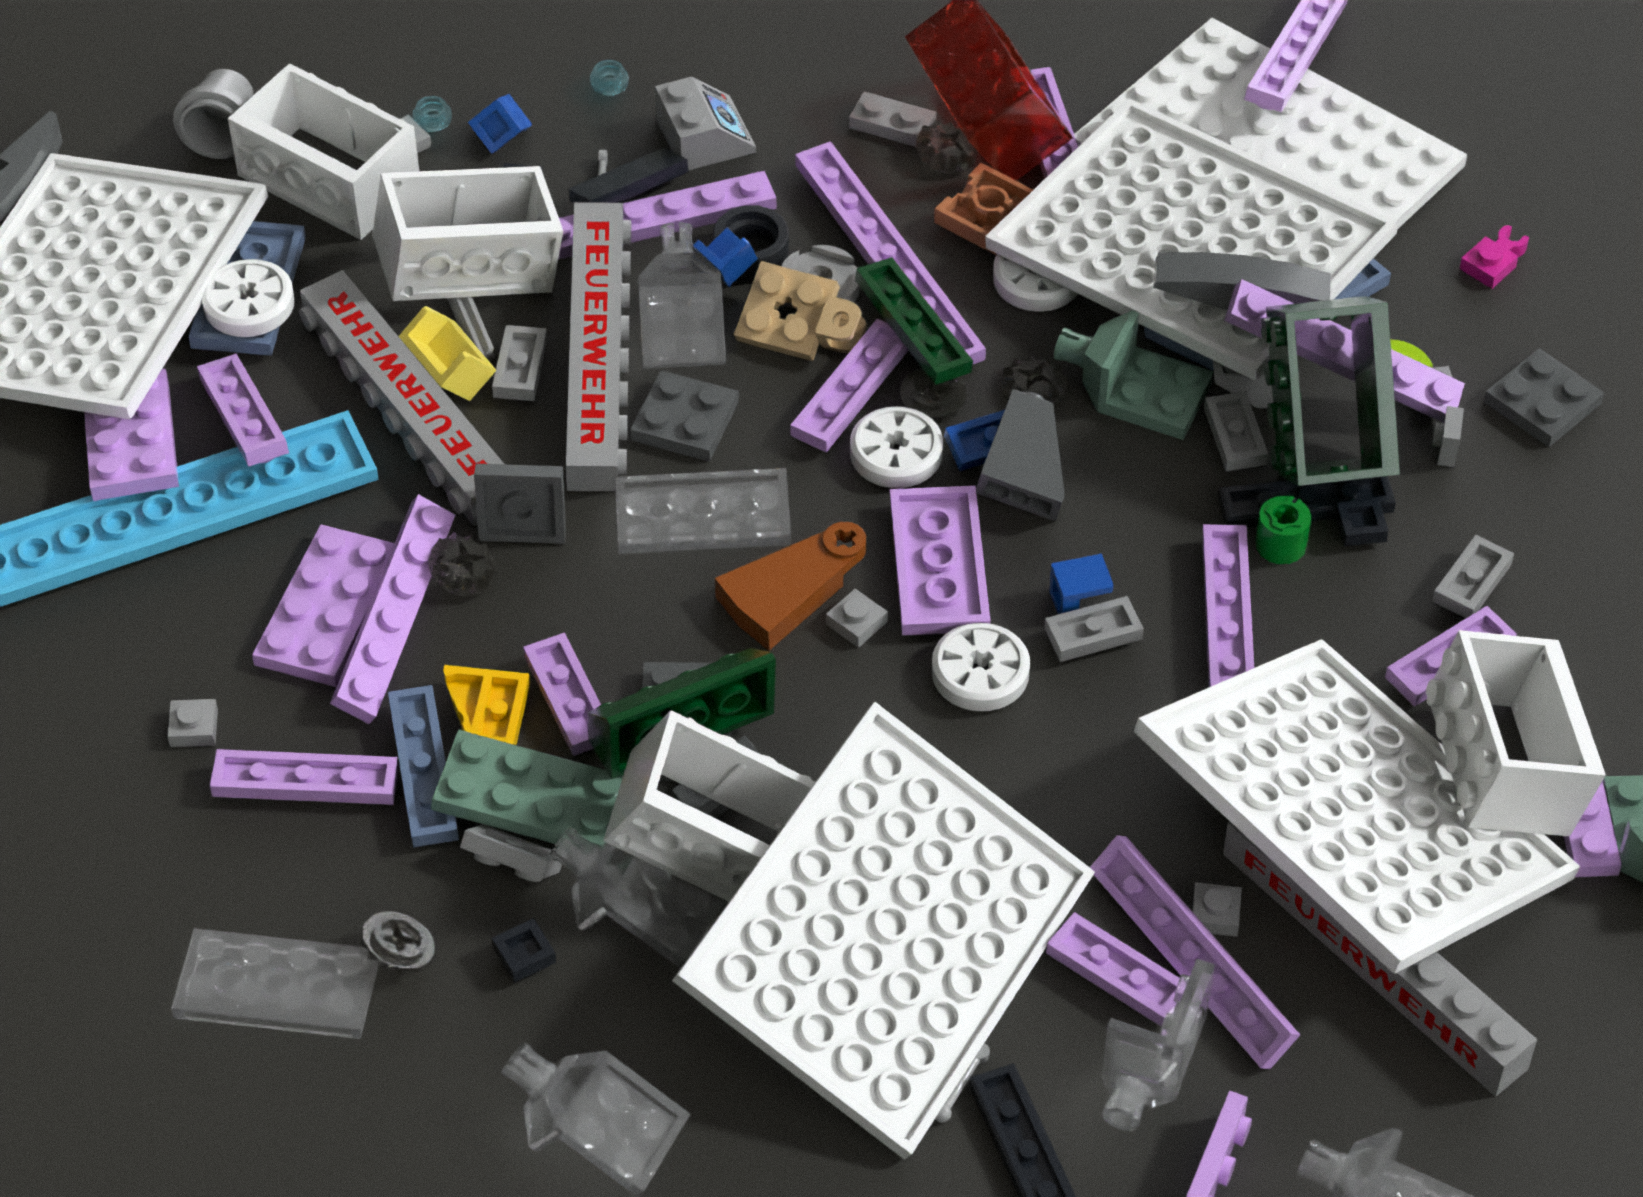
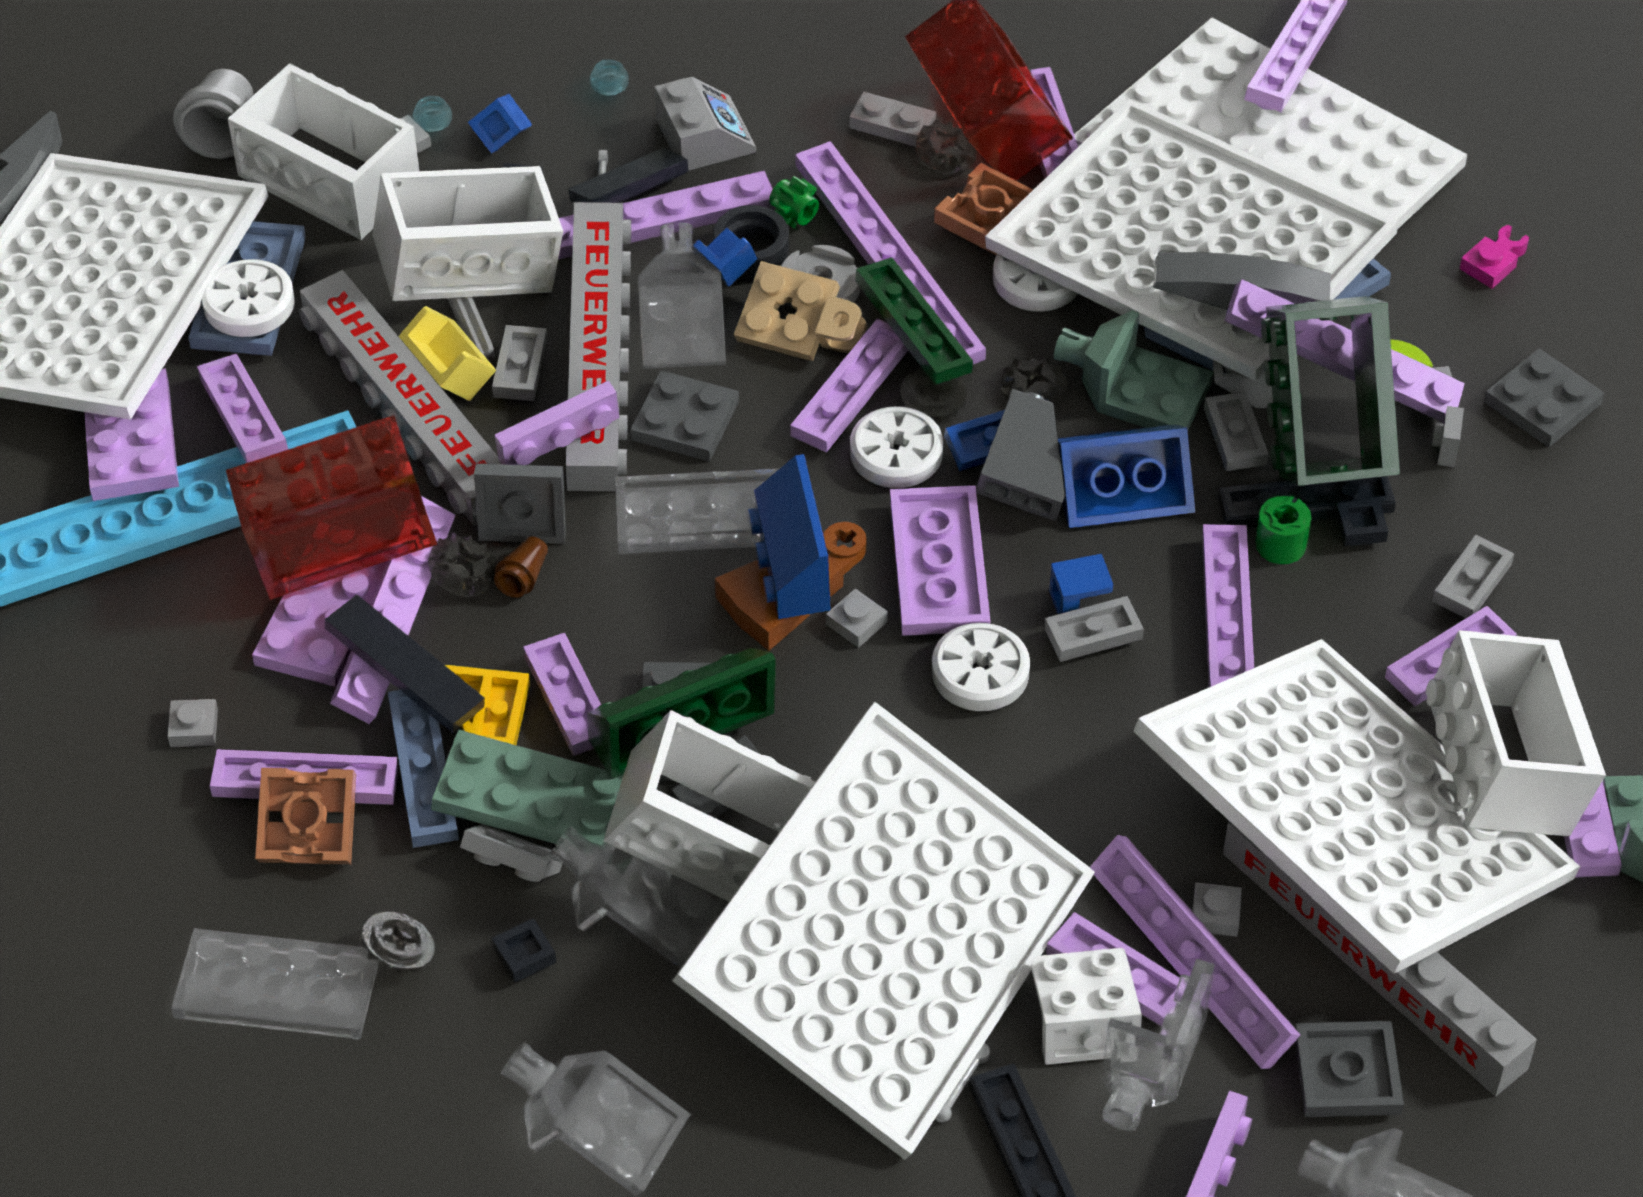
(304, 806): none -> nougat brick
(330, 507): none -> clear red hose
(404, 663): none -> black tile
(520, 569): none -> reddish brown cone
(558, 425): none -> lavender plate
(791, 542): none -> blue slope
(794, 201): none -> green gear
(1078, 1000): none -> white bracket
(1126, 475): none -> blue slope
(1348, 1069): none -> dark grey plate

